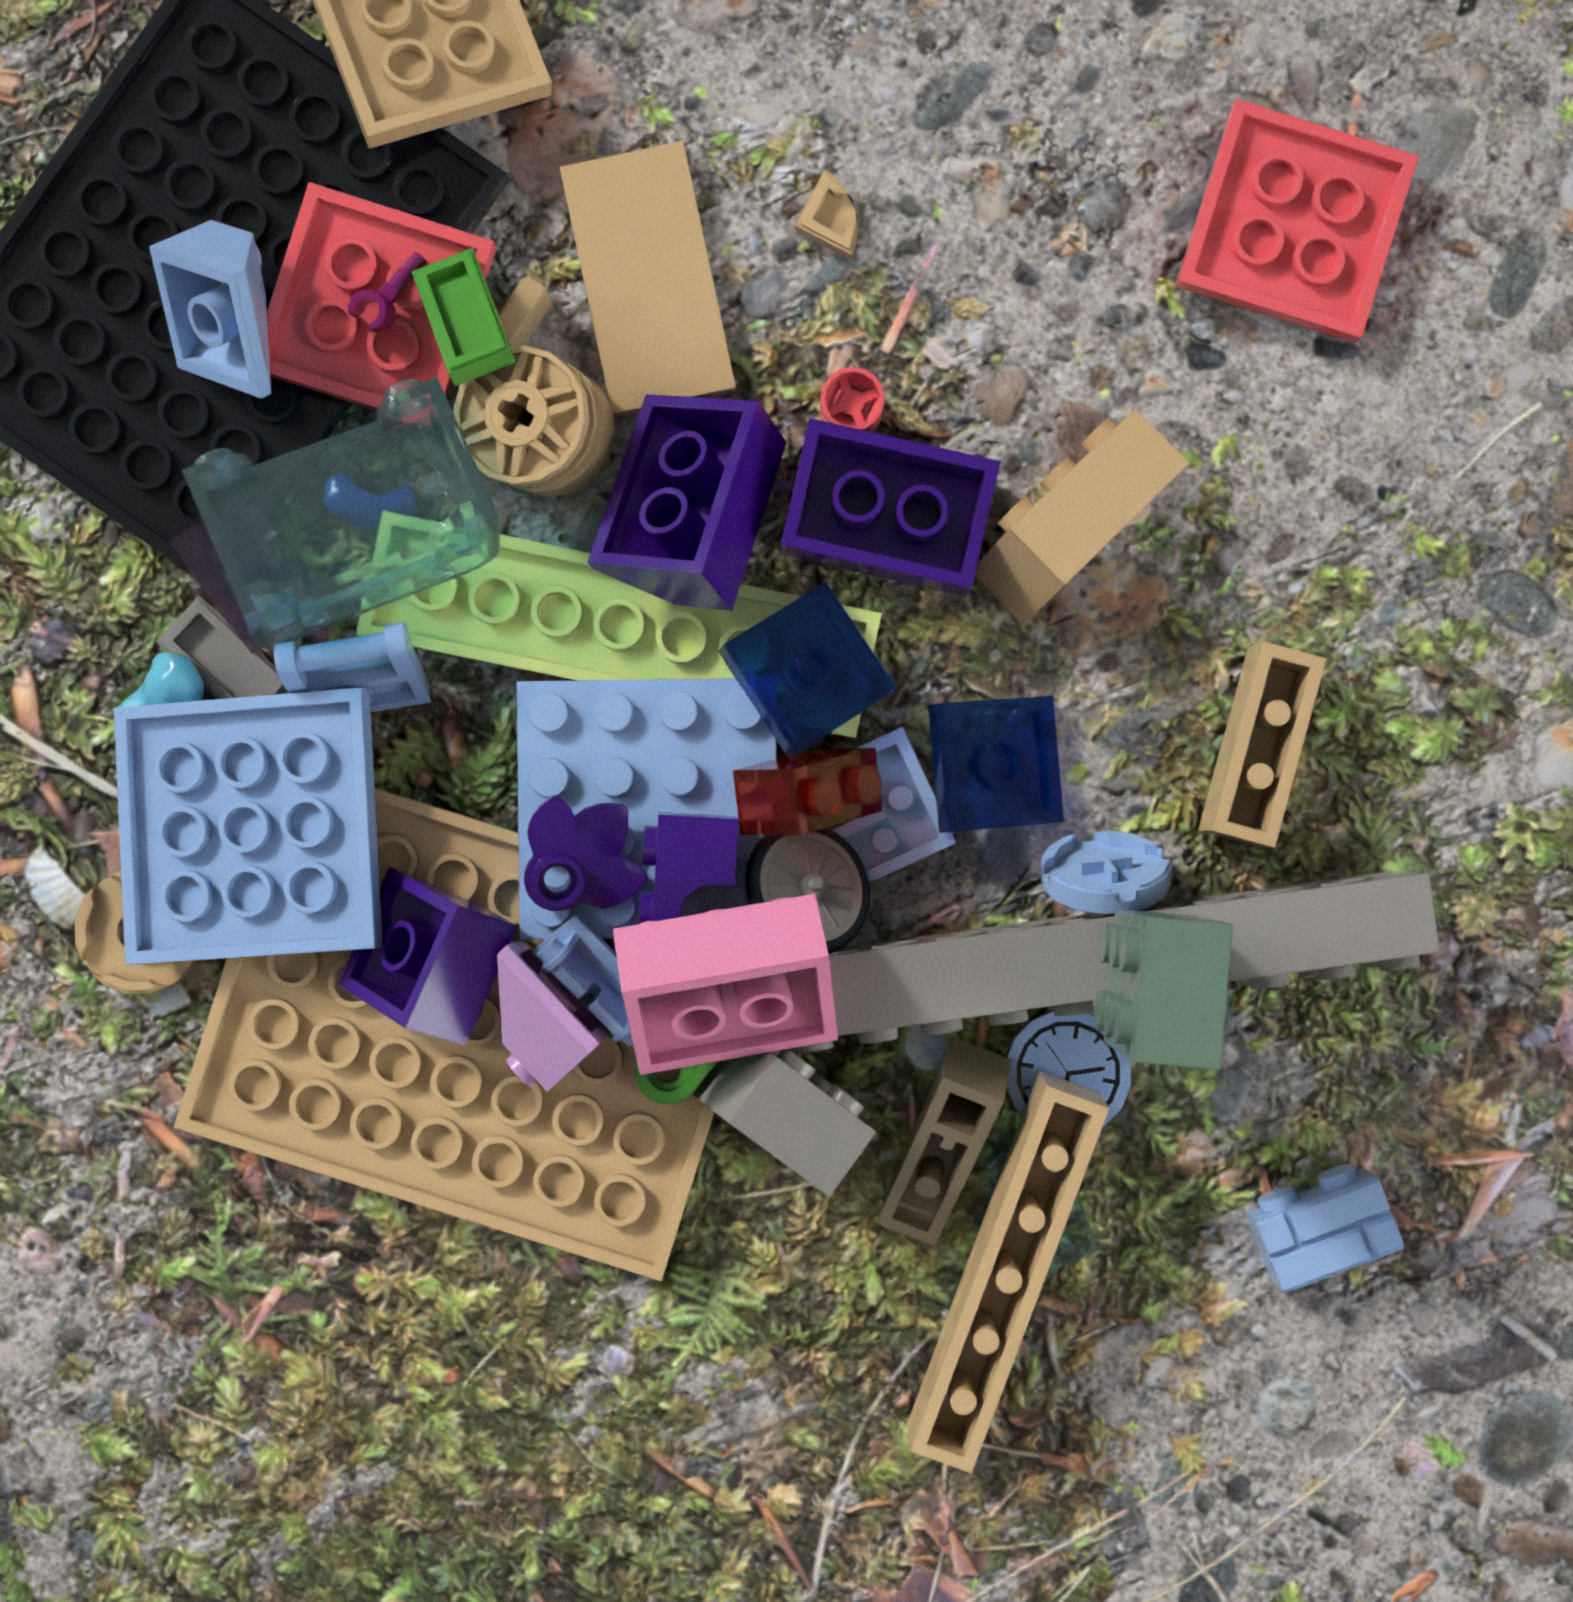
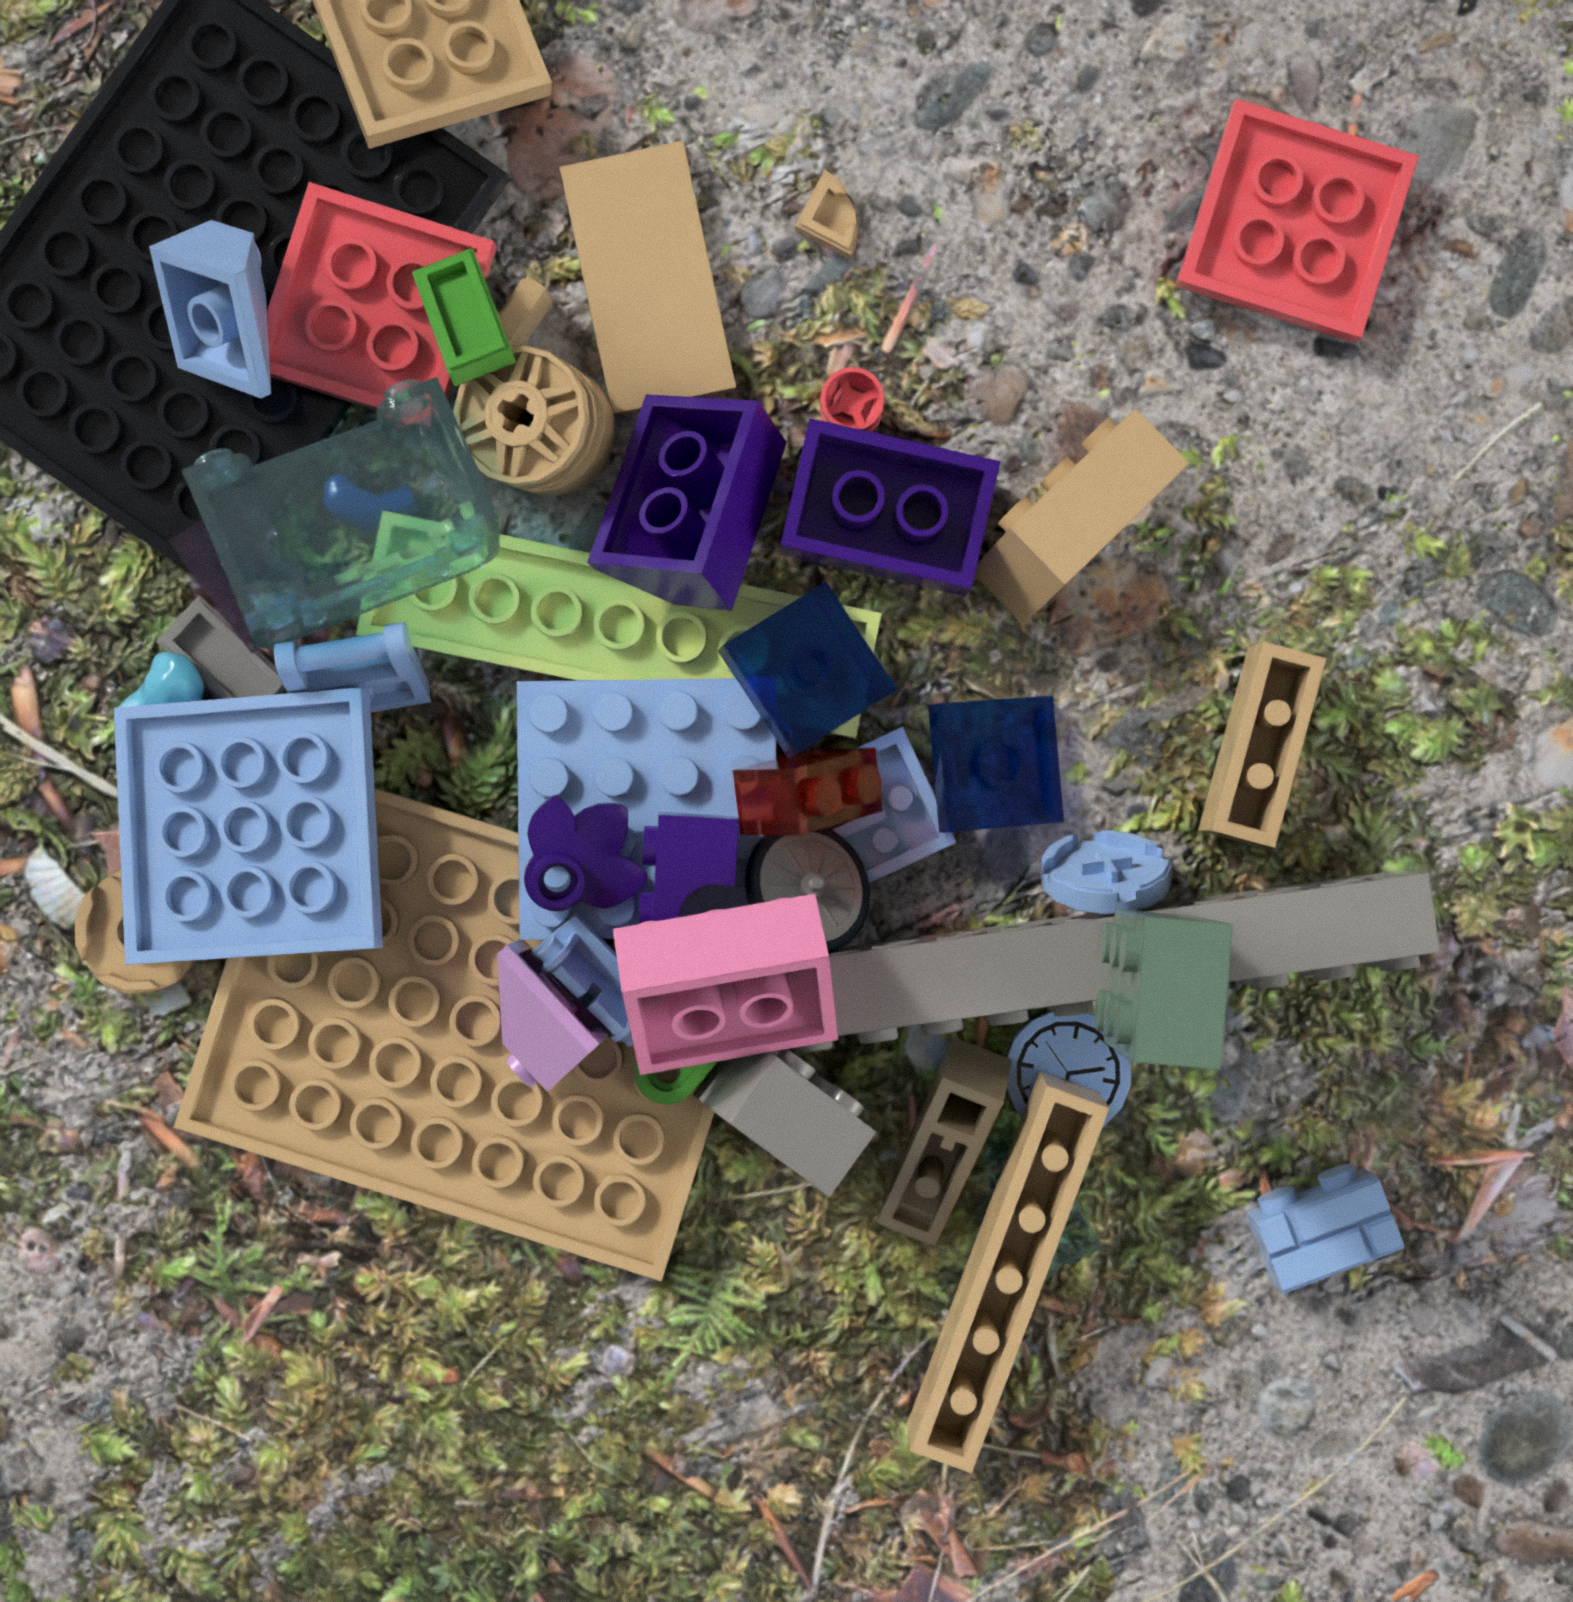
(386, 295): magenta hand -> none
(432, 958): dark purple slope -> none

